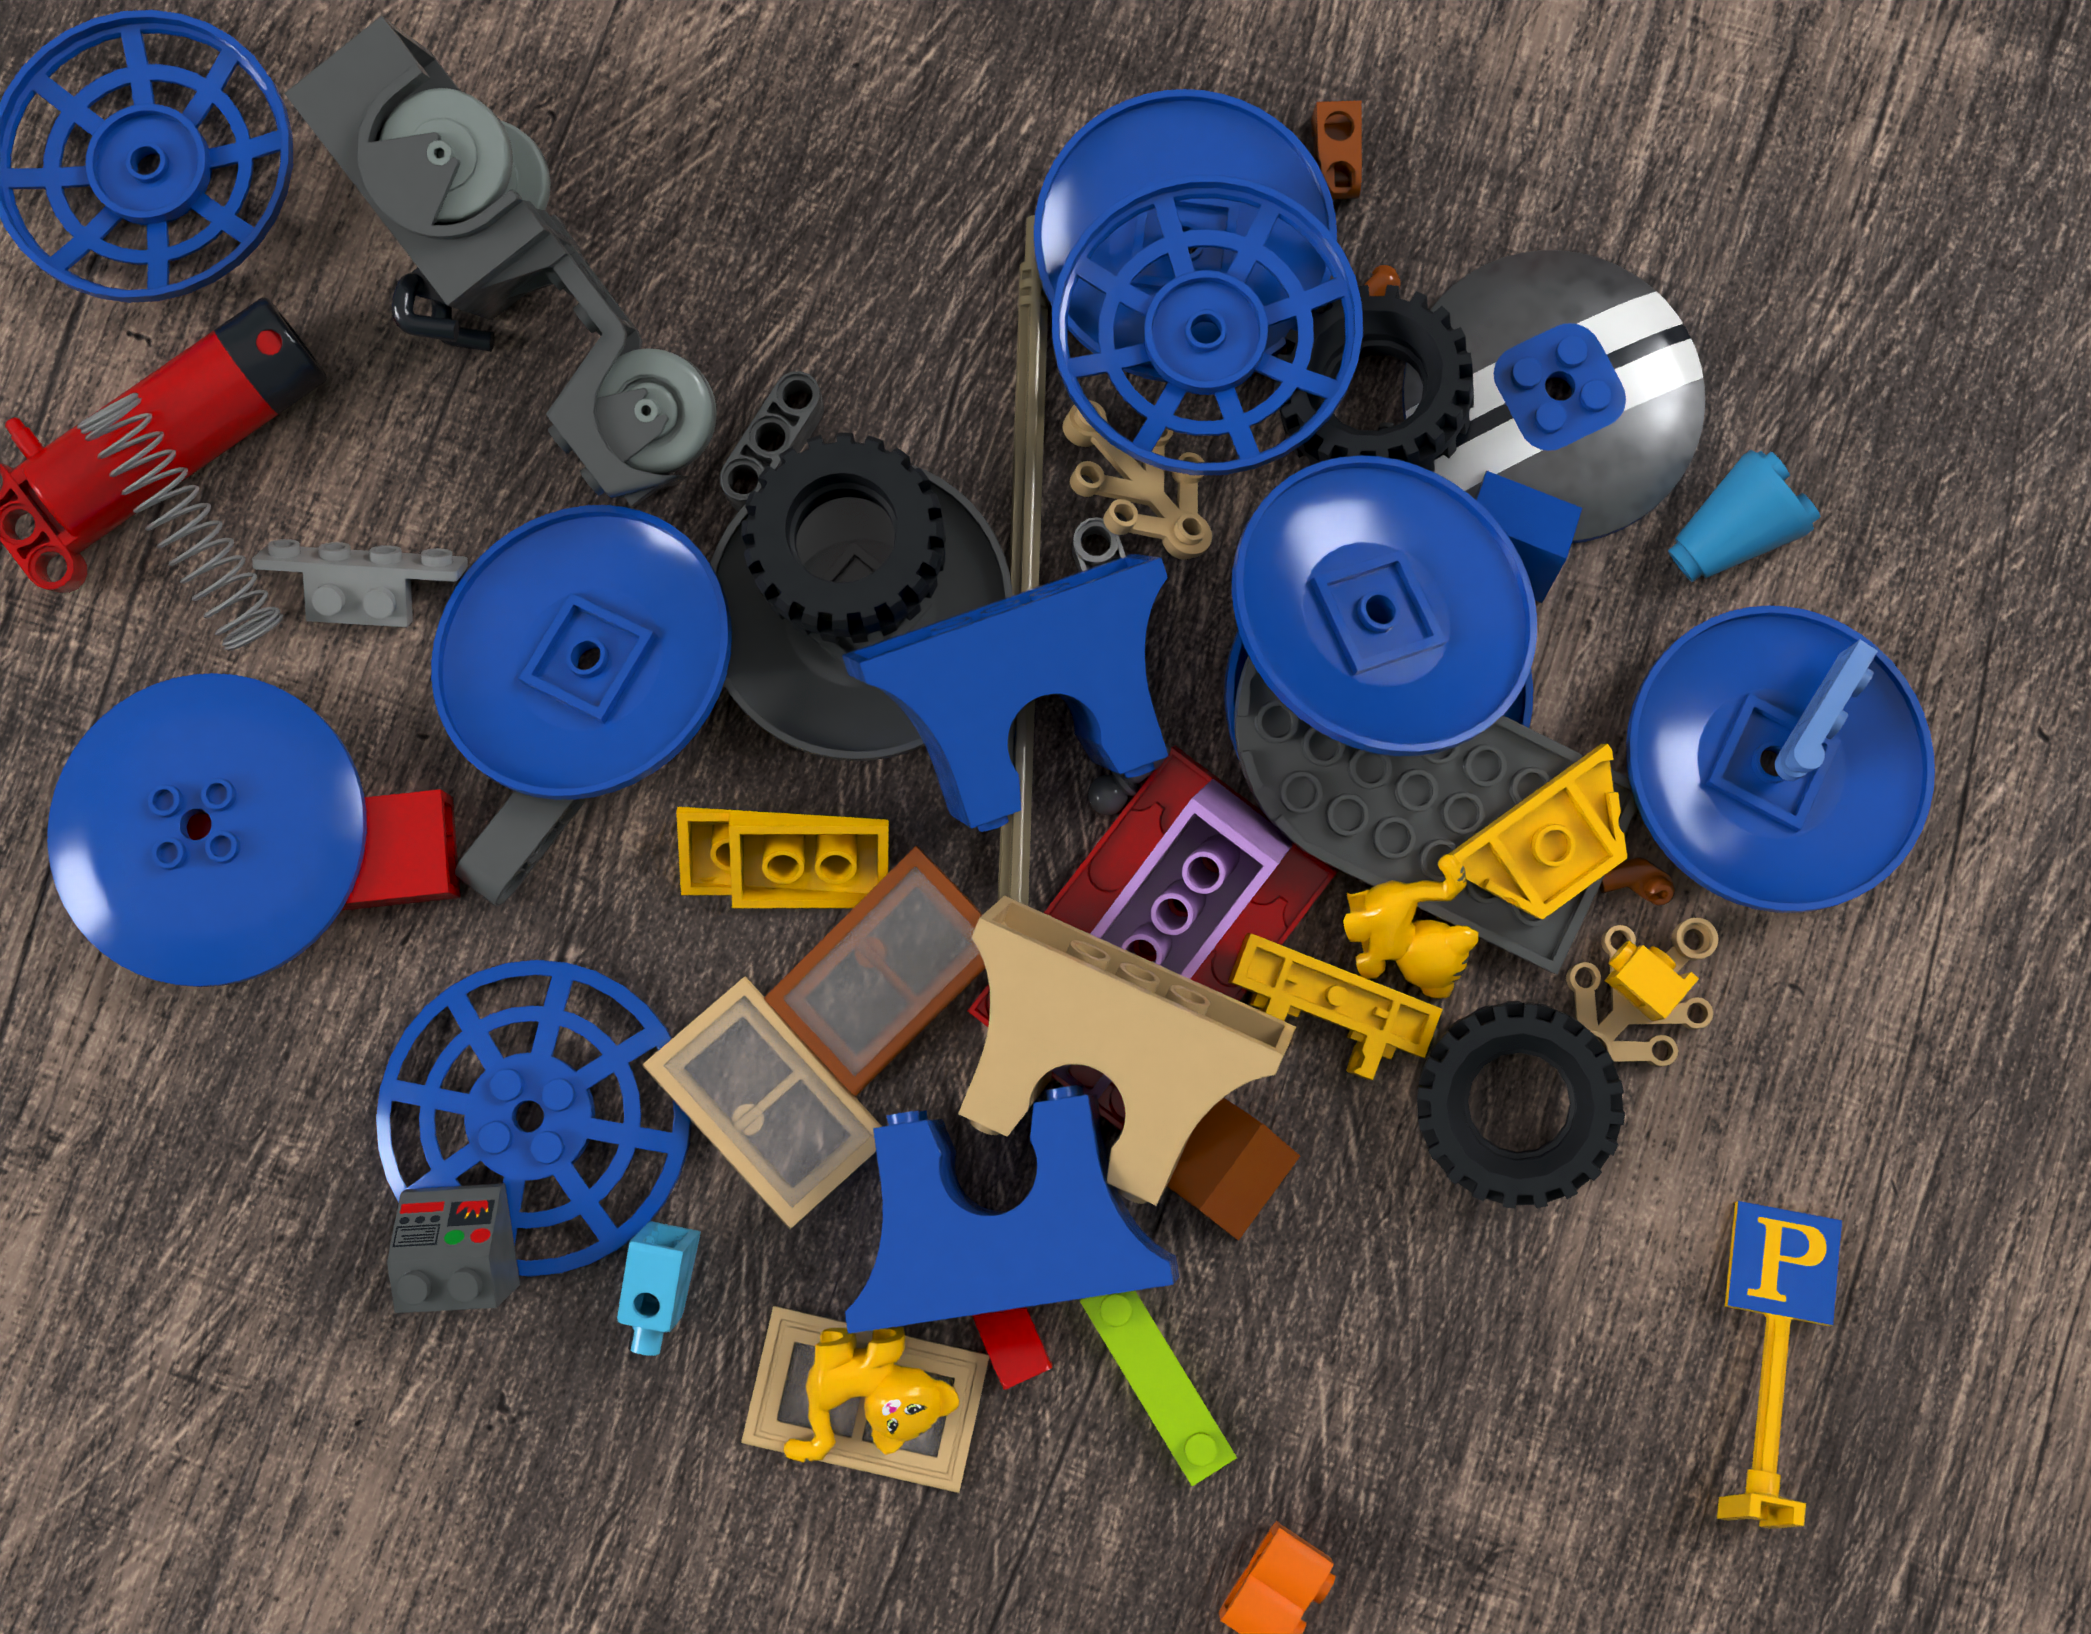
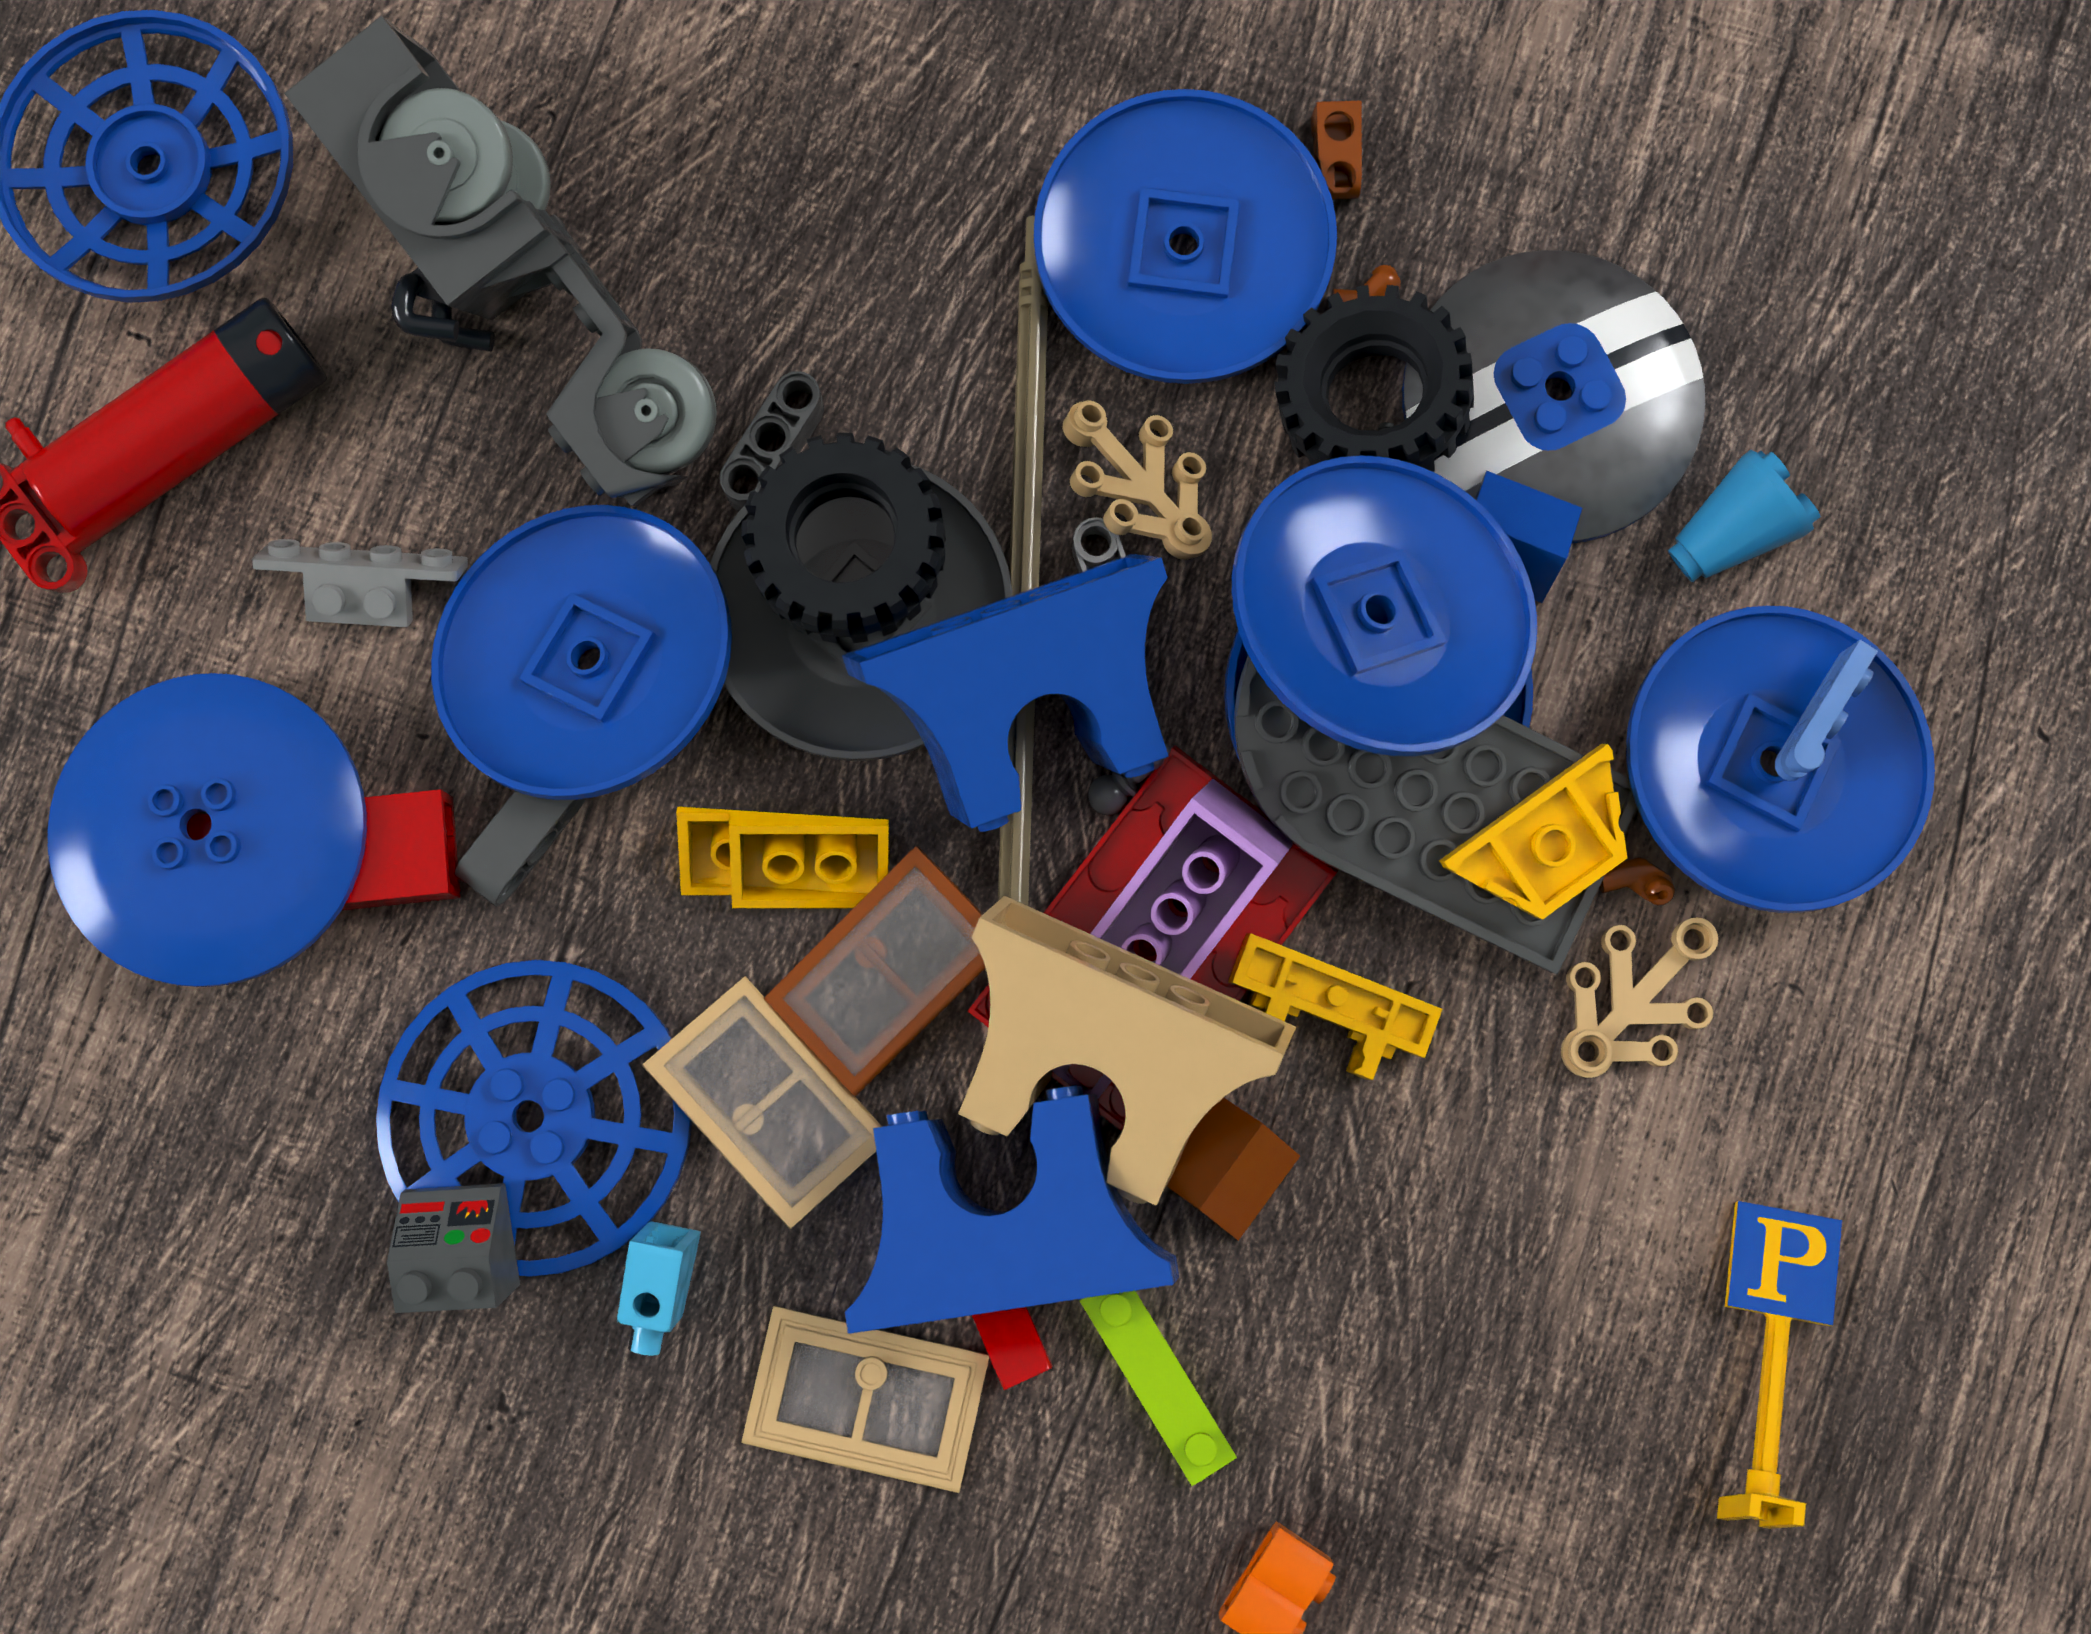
(101, 424): light grey piece -> none
(897, 1398): yellow animal -> none
(1207, 298): blue dish -> none
(1425, 950): yellow animal -> none
(1529, 1175): black tyre -> none
(1648, 979): yellow brick -> none

